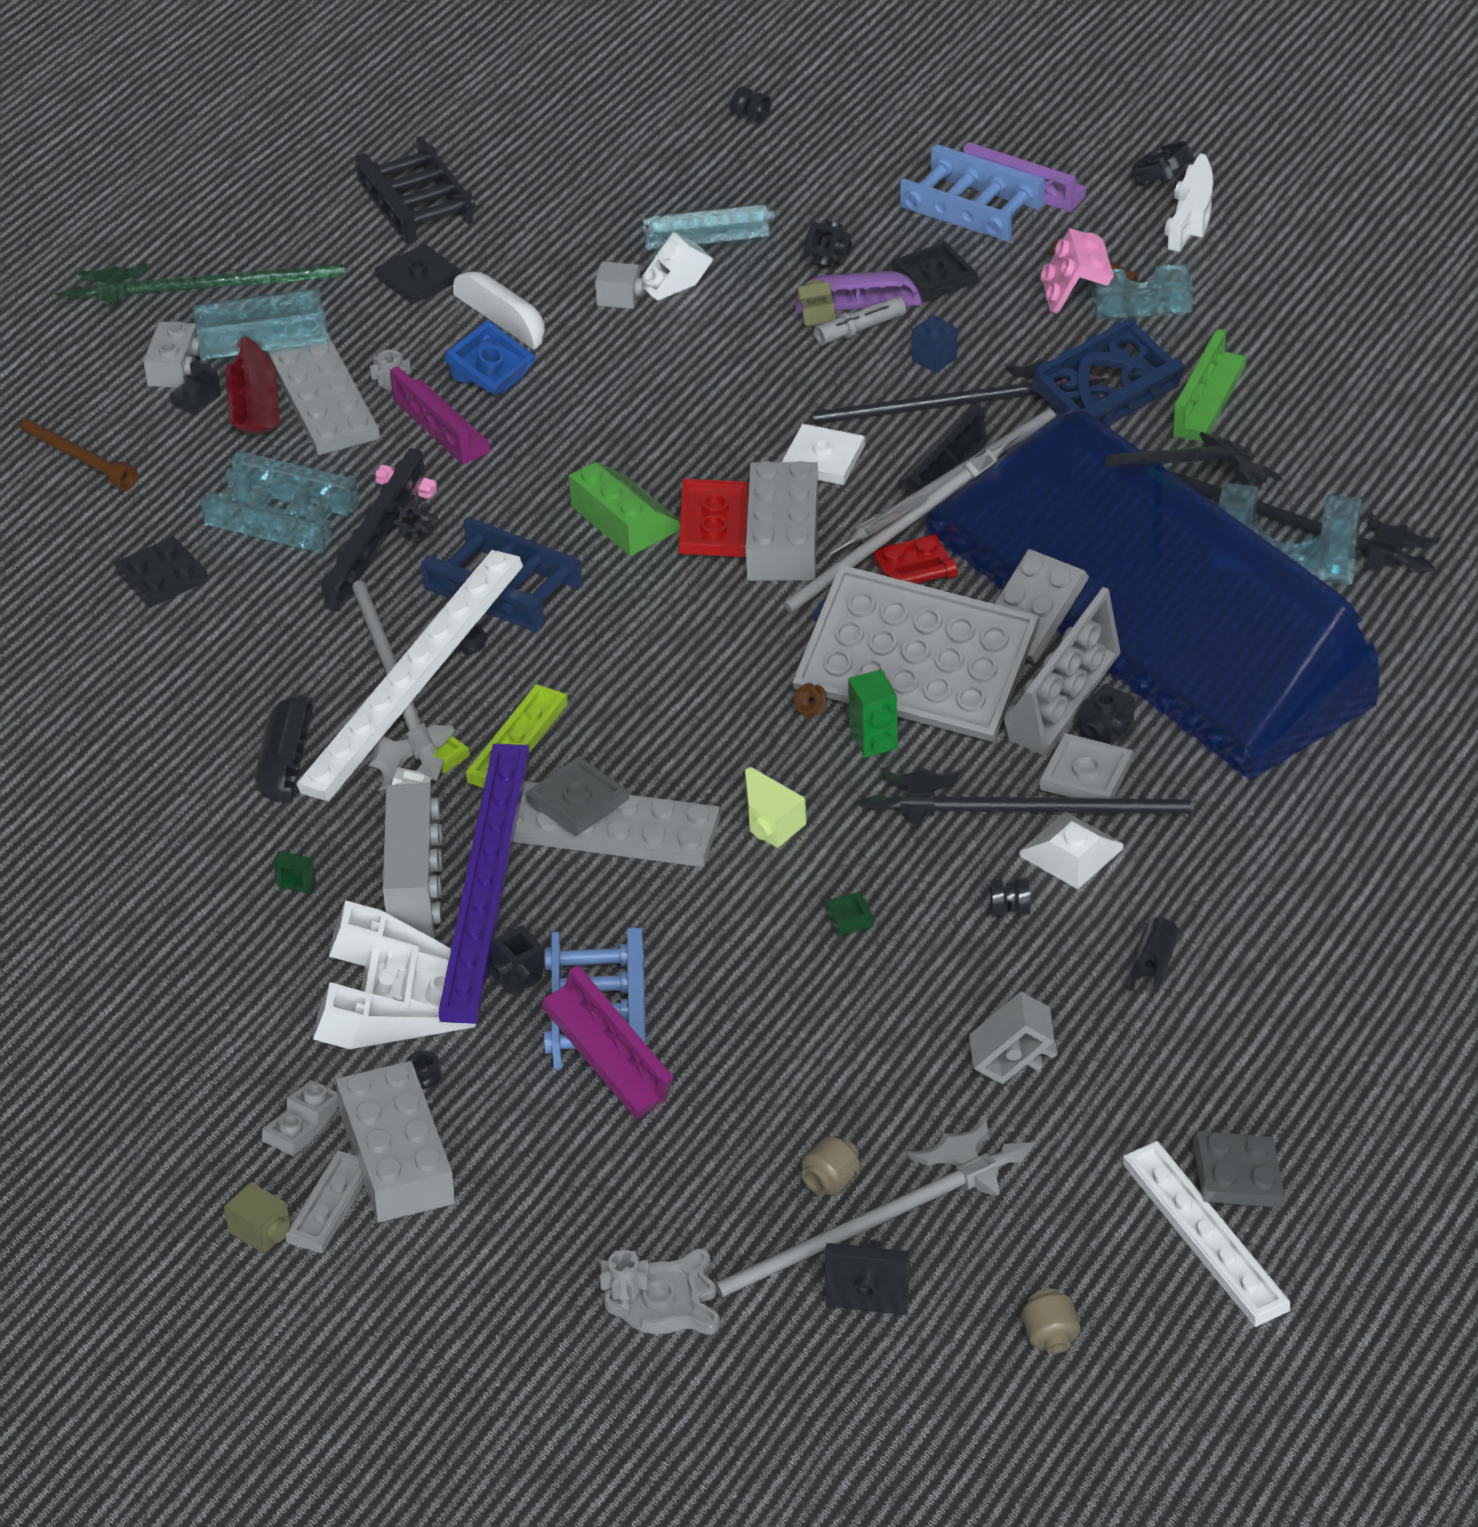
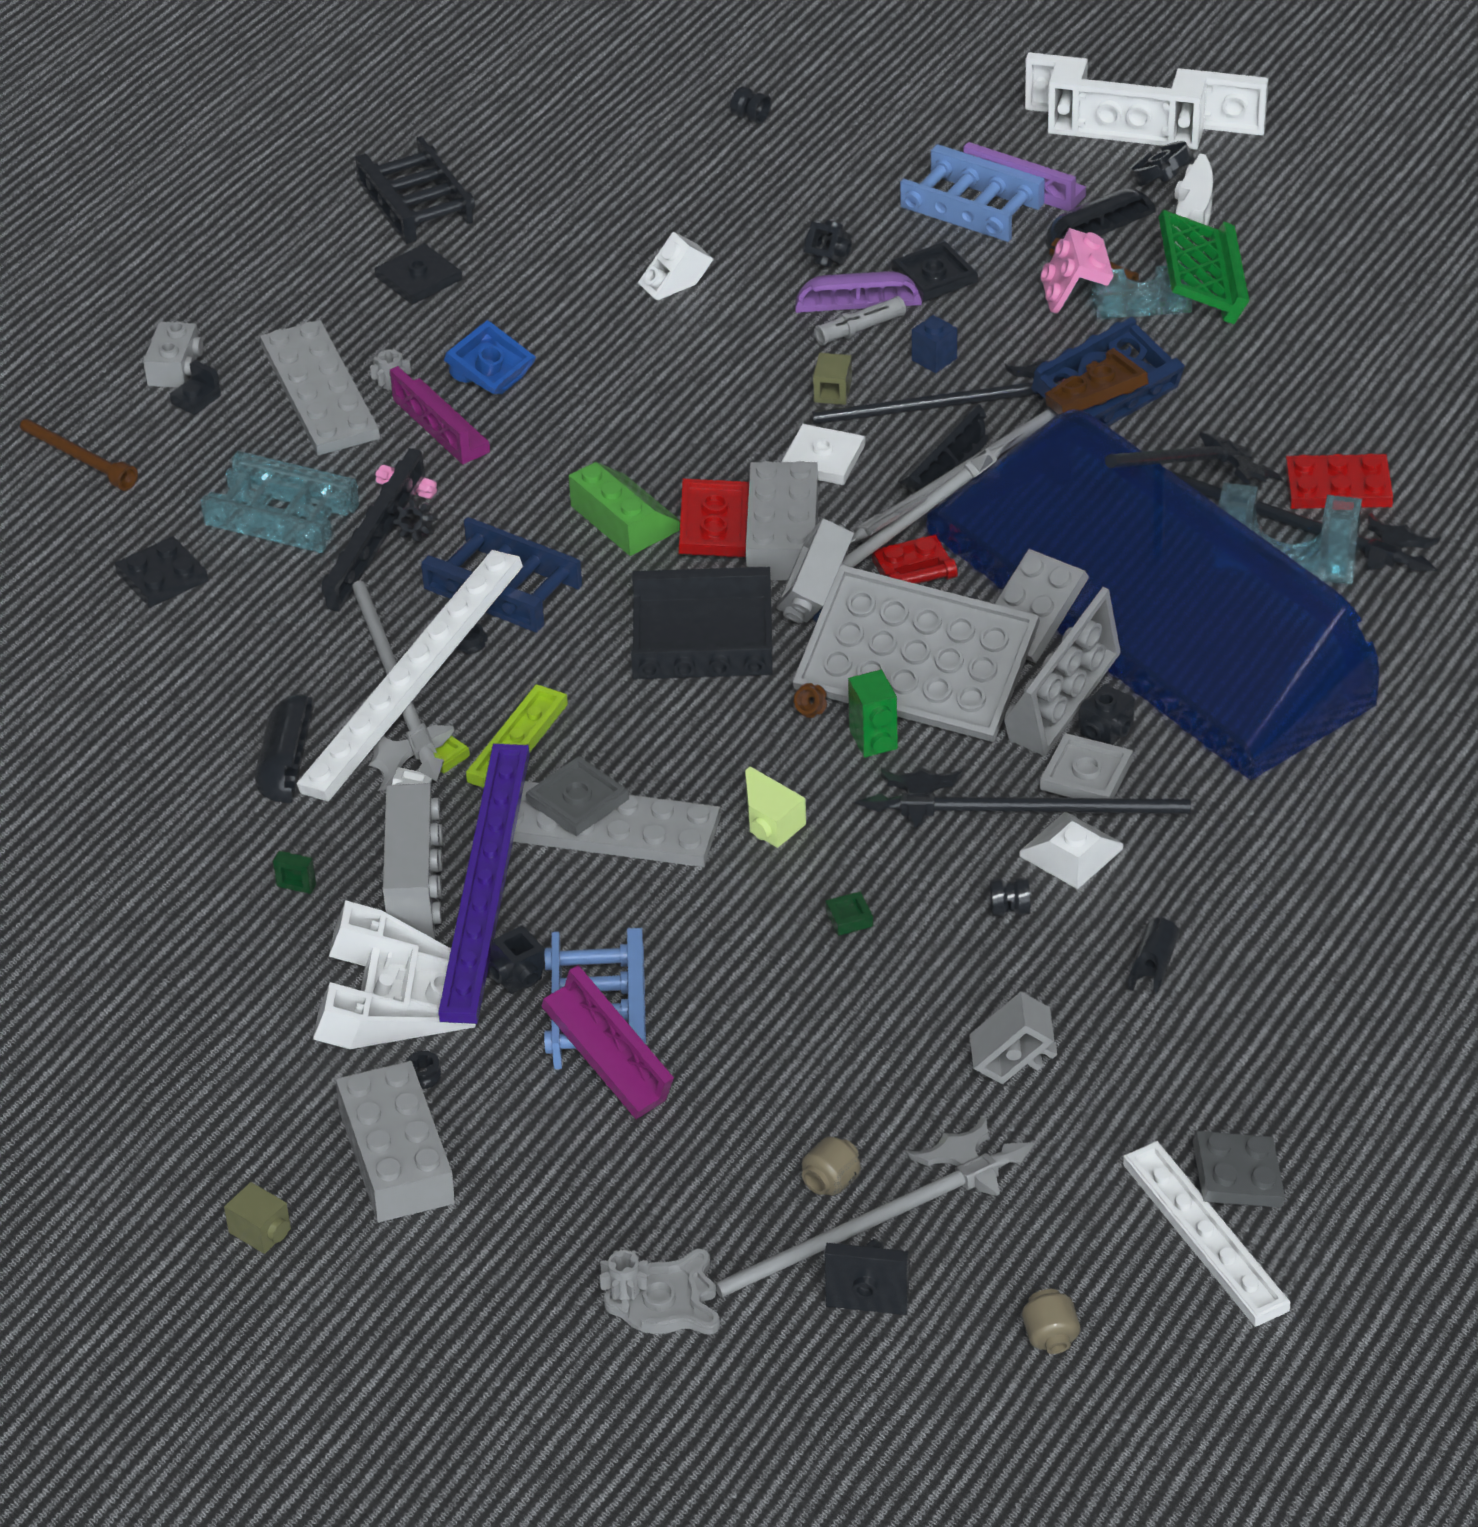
(114, 288): clear green piece -> none
(252, 390): dark red brick -> none
(268, 320): clear light blue fence -> none
(305, 1116): light grey slope -> none
(327, 1204): light grey tile -> none
(501, 306): white brick -> none
(618, 285): light grey brick -> none
(702, 623): none -> black panel
(709, 226): clear light blue fence -> none
(814, 571): none -> light grey window
(817, 303): olive bracket -> none
(832, 378): none -> olive brick
(1098, 384): none -> reddish brown wing
(1102, 214): none -> black brick
(1143, 112): none -> white bracket
(1207, 389): bright green fence -> none
(1224, 264): none -> green fence
(1353, 476): none -> red plate

